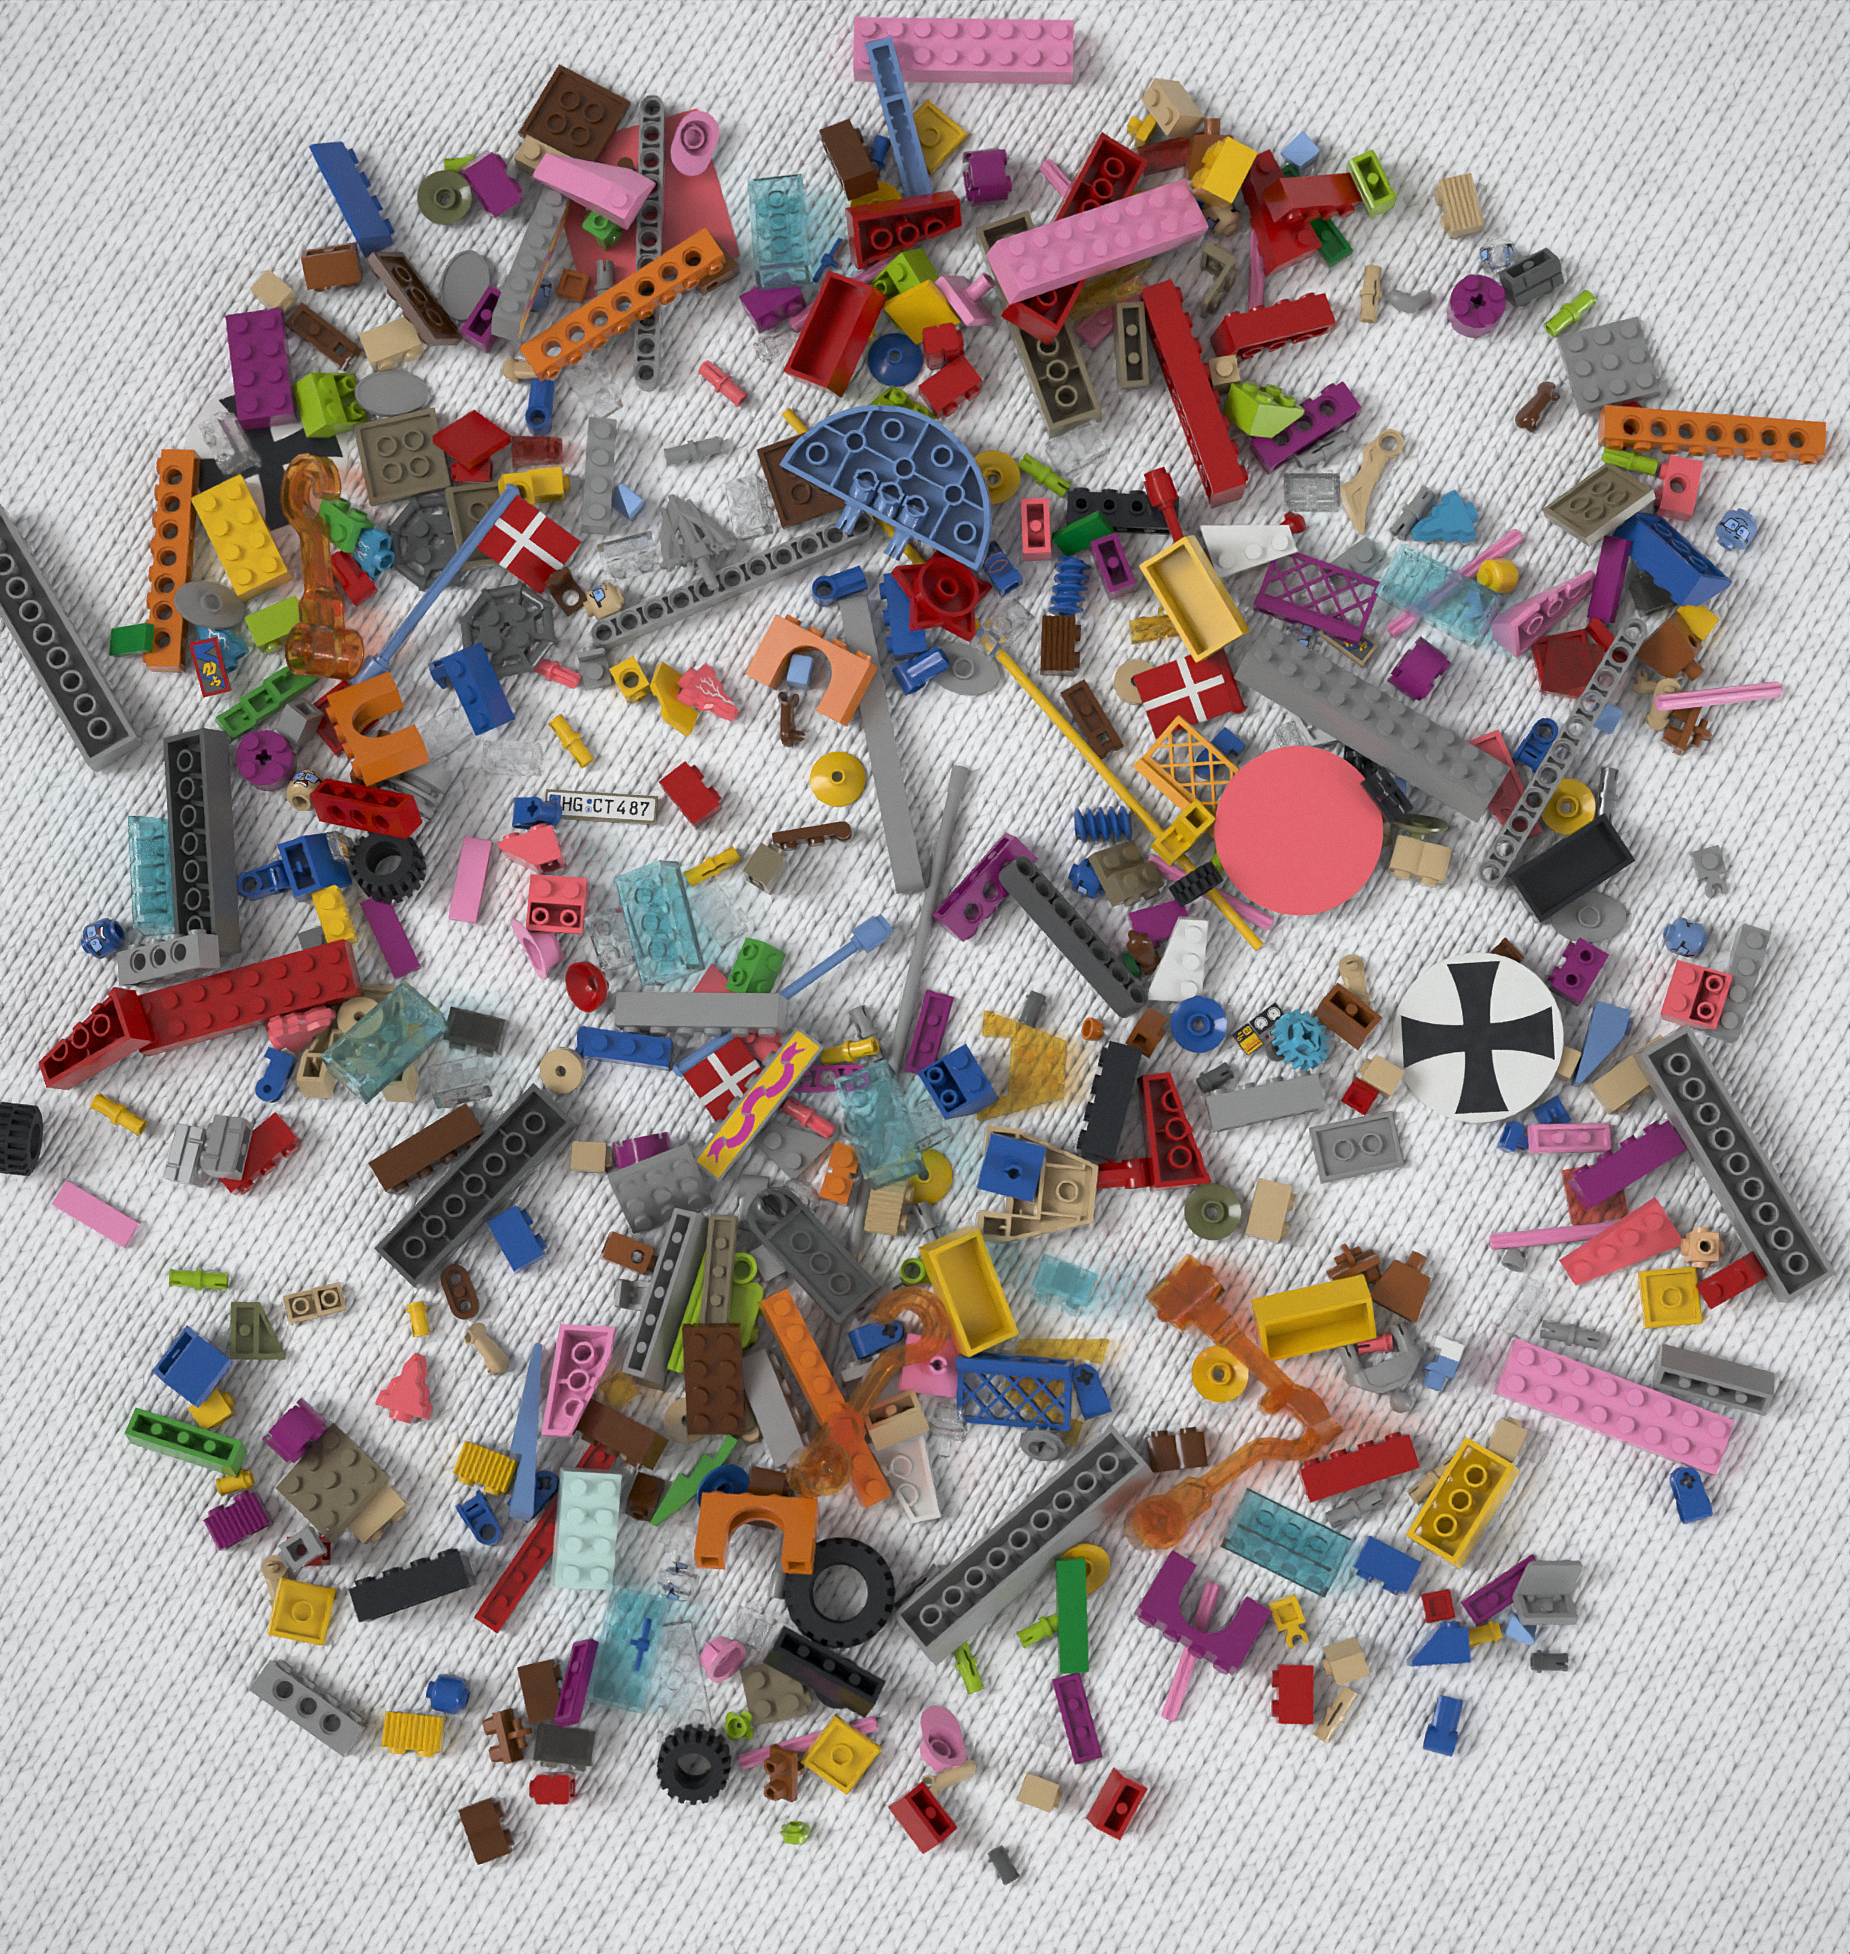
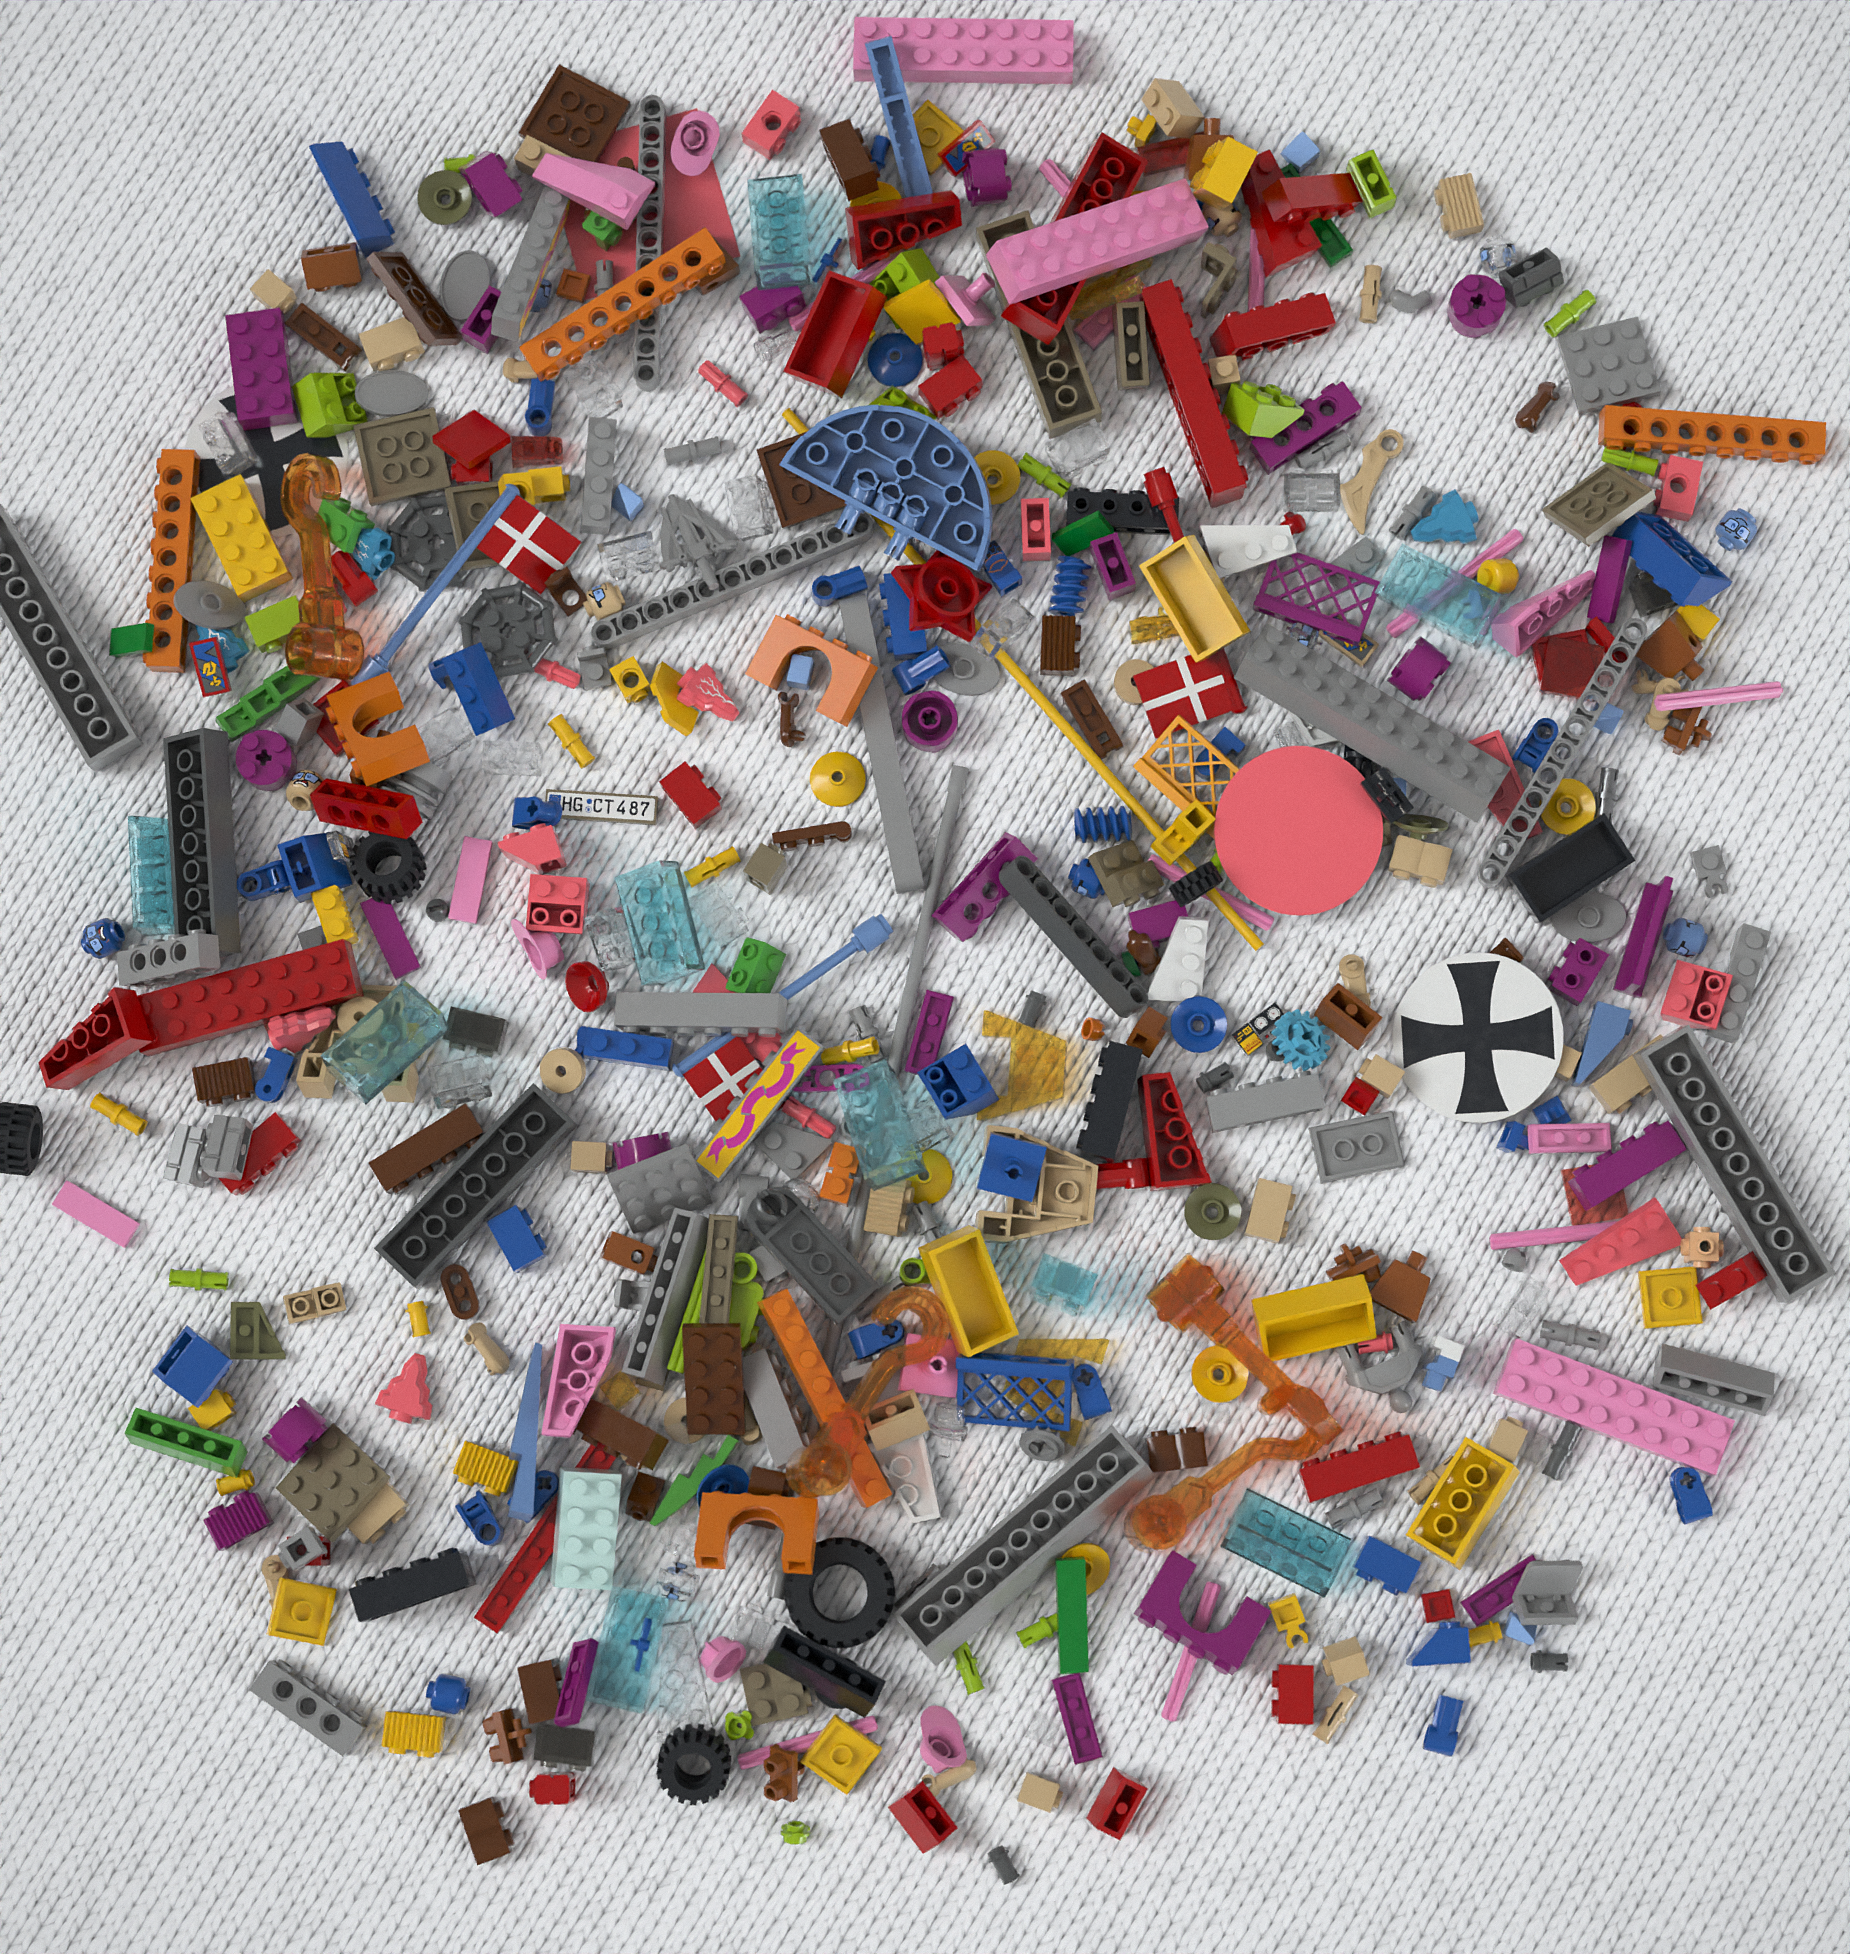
(224, 1081): none -> reddish brown brick
(439, 915): none -> dark grey hinge
(773, 109): none -> coral brick
(925, 706): none -> magenta brick
(971, 139): none -> tile
(1562, 1450): none -> dark grey pin
(1643, 938): none -> magenta fence

